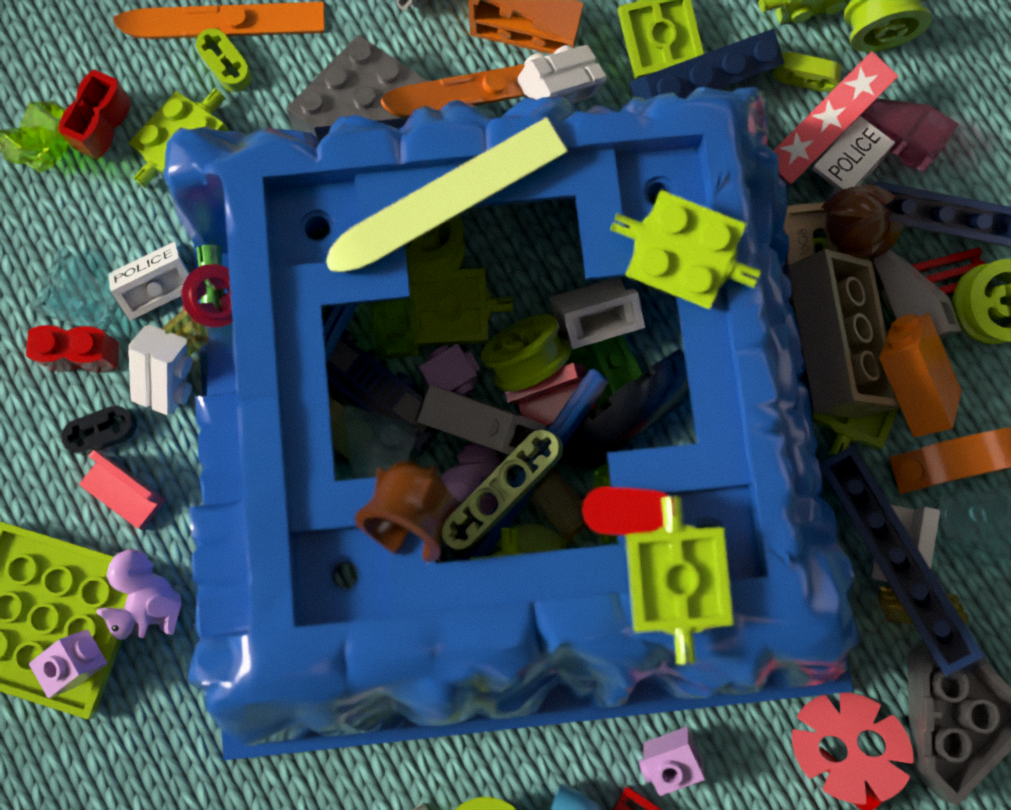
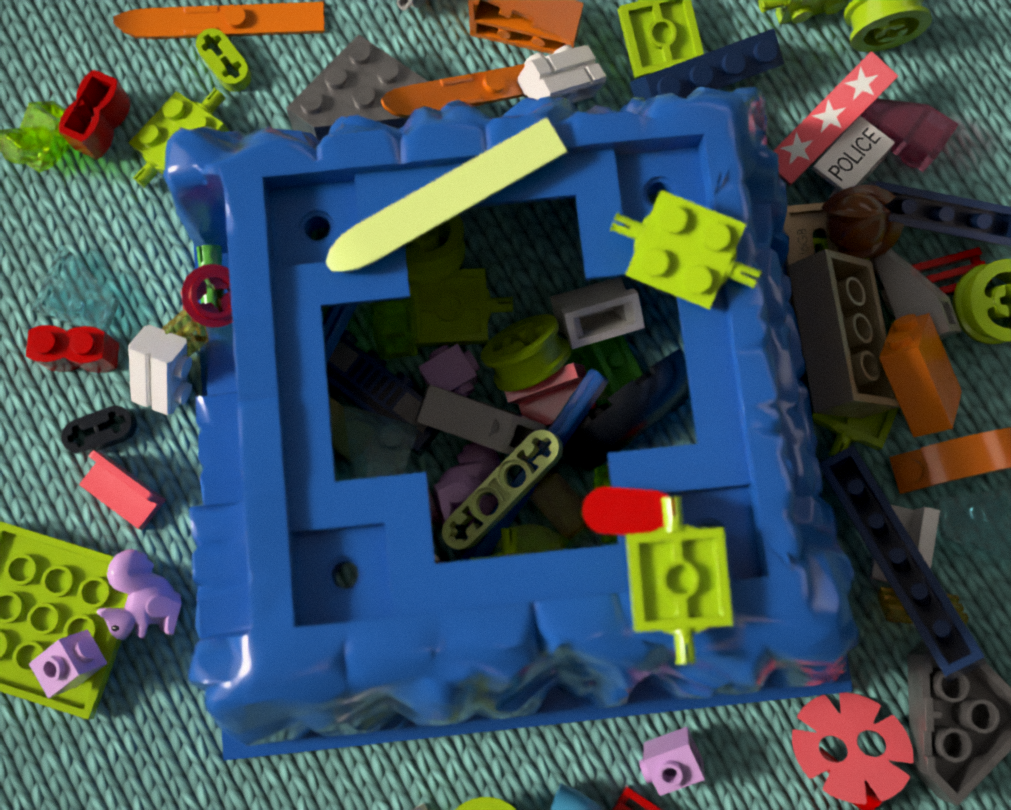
(149, 281): white panel -> none
(407, 500): reddish brown helmet -> none
(808, 72): lime beam -> none

